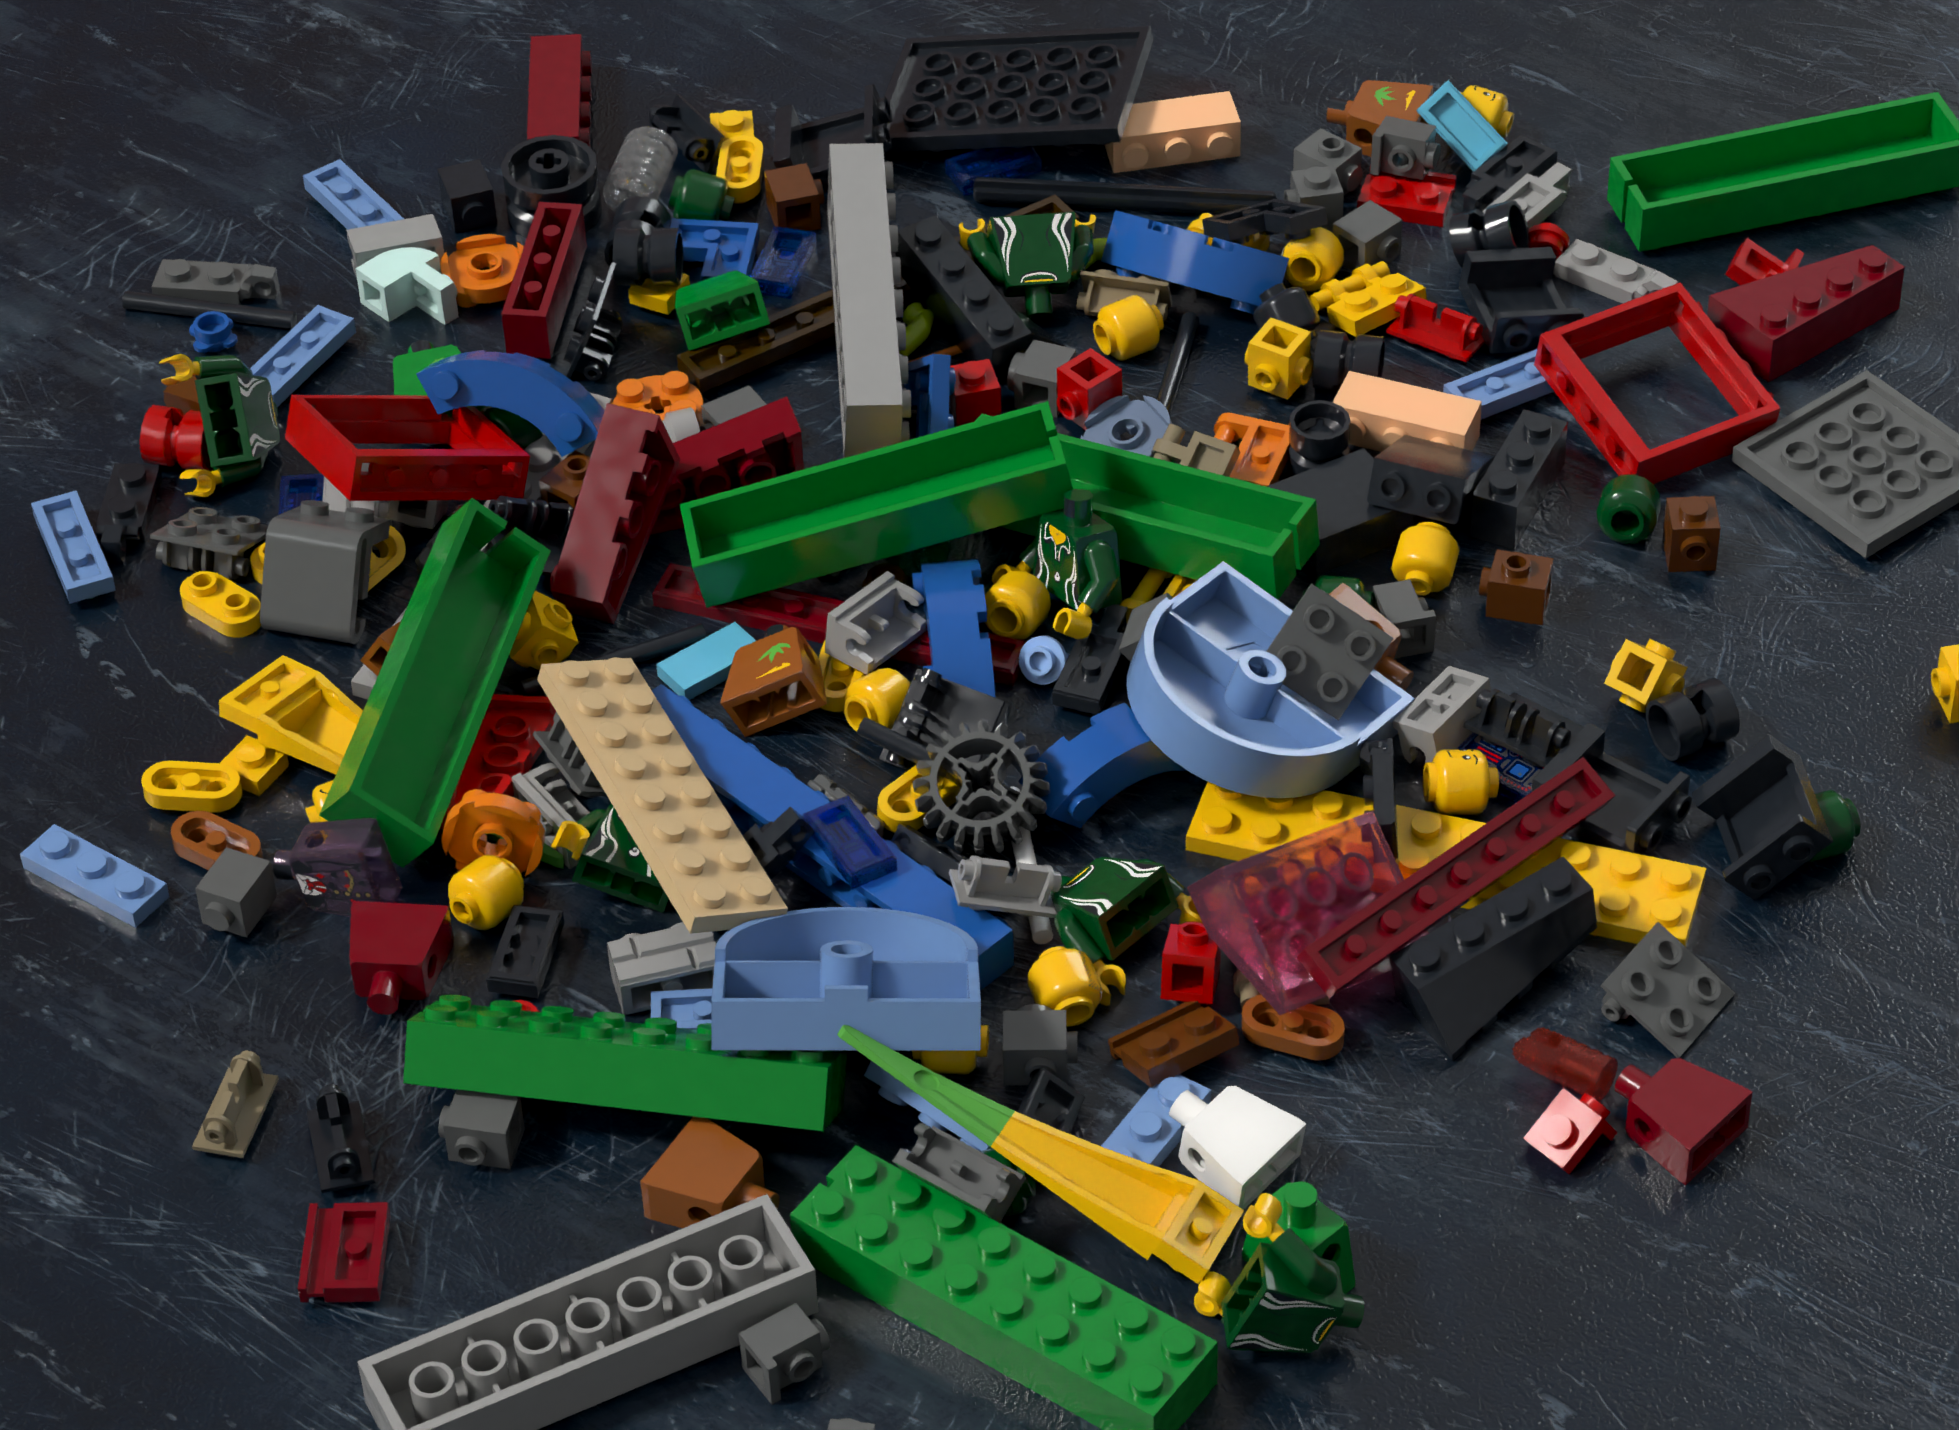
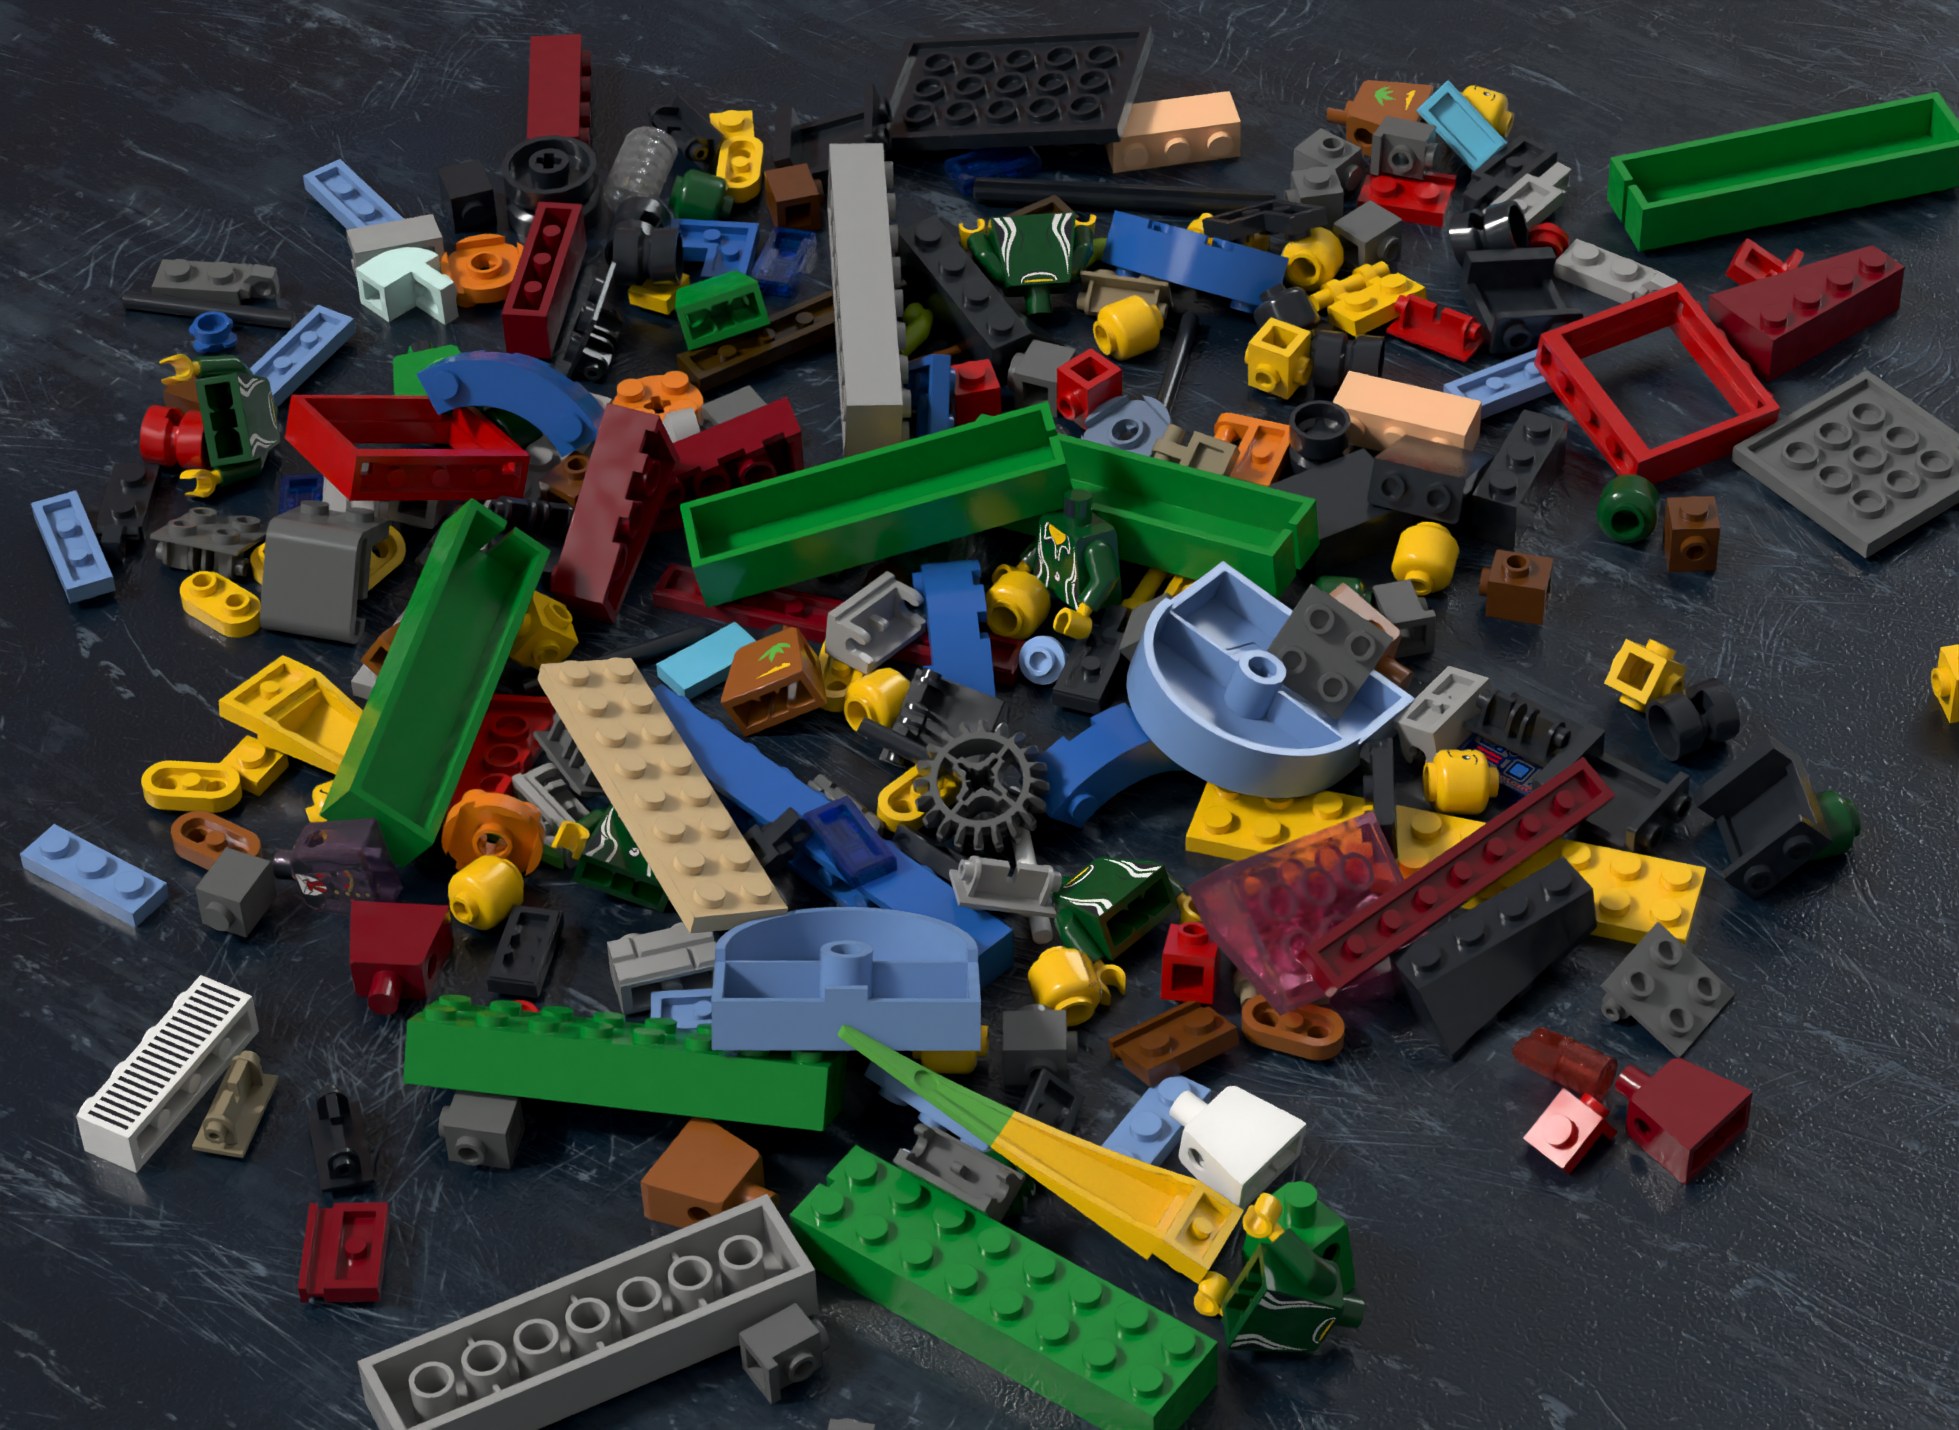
(167, 1073): none -> white brick

